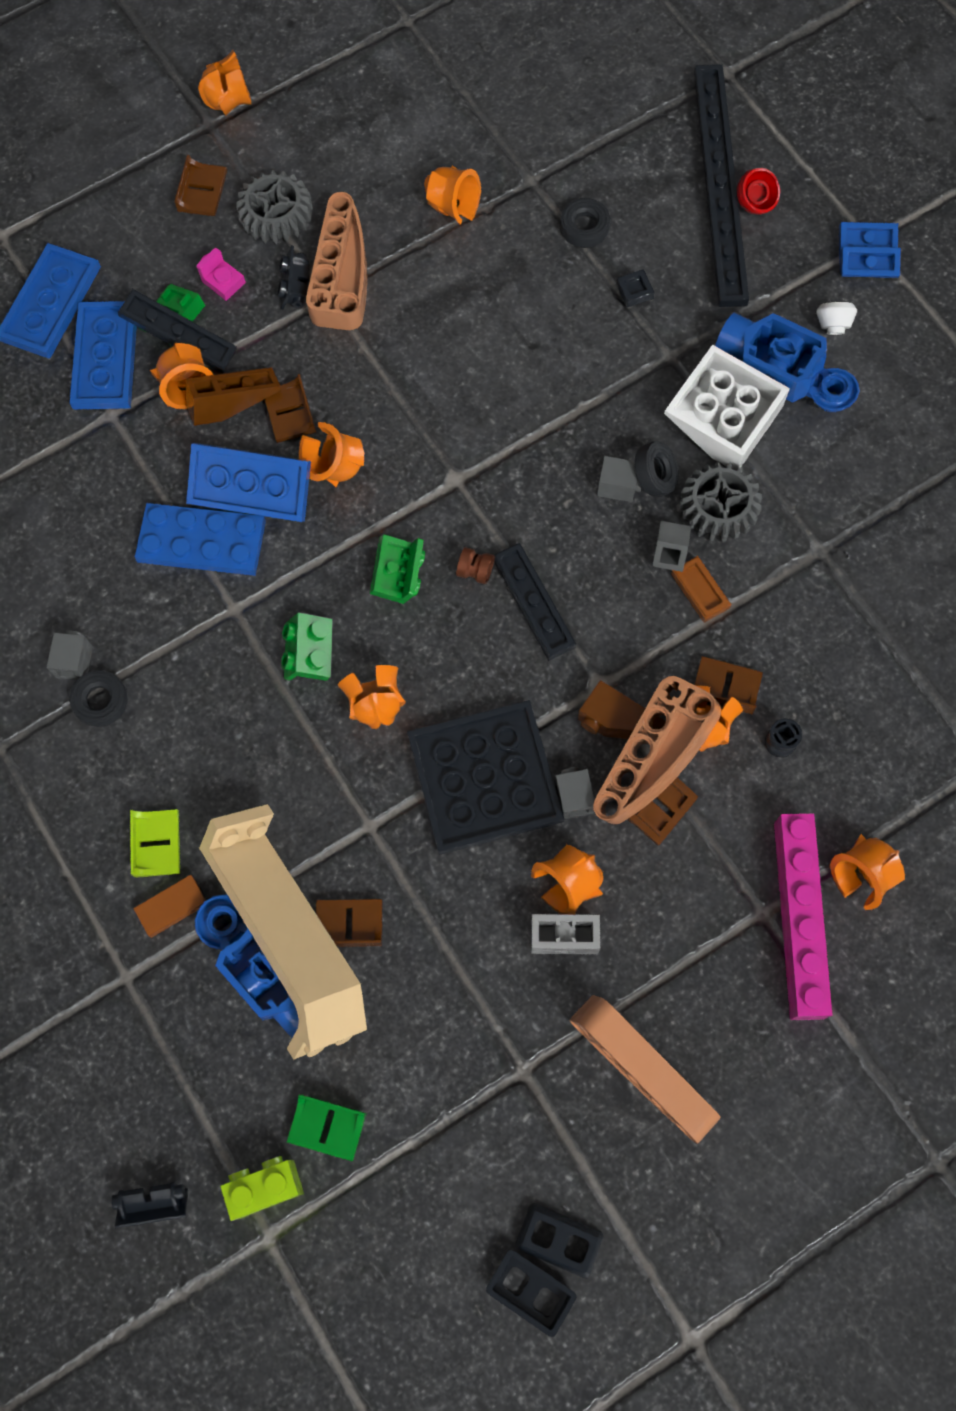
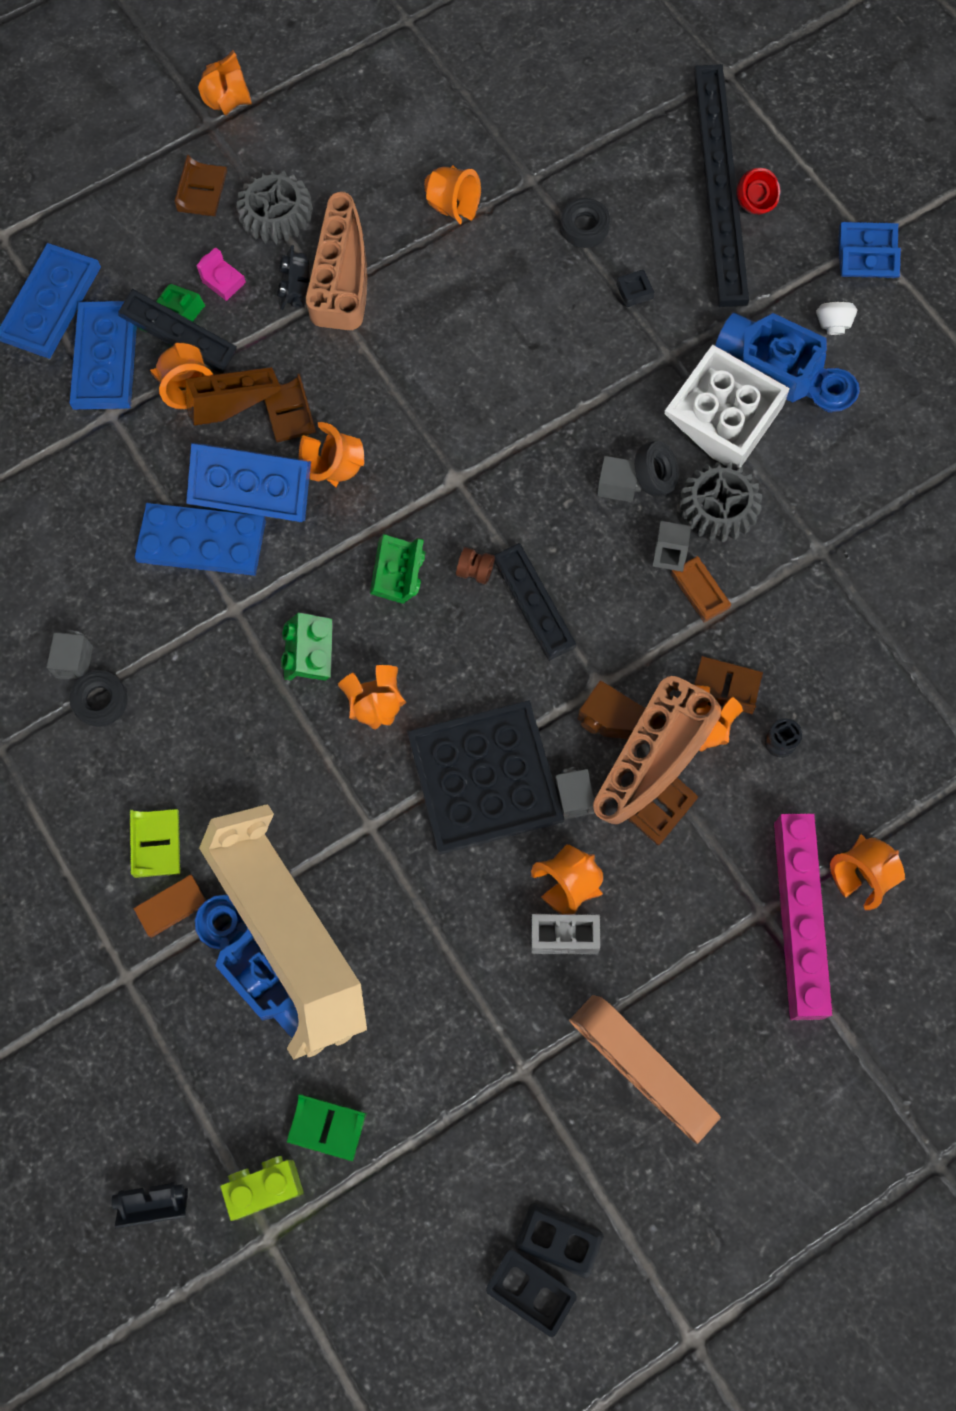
(365, 921): reddish brown piece -> none

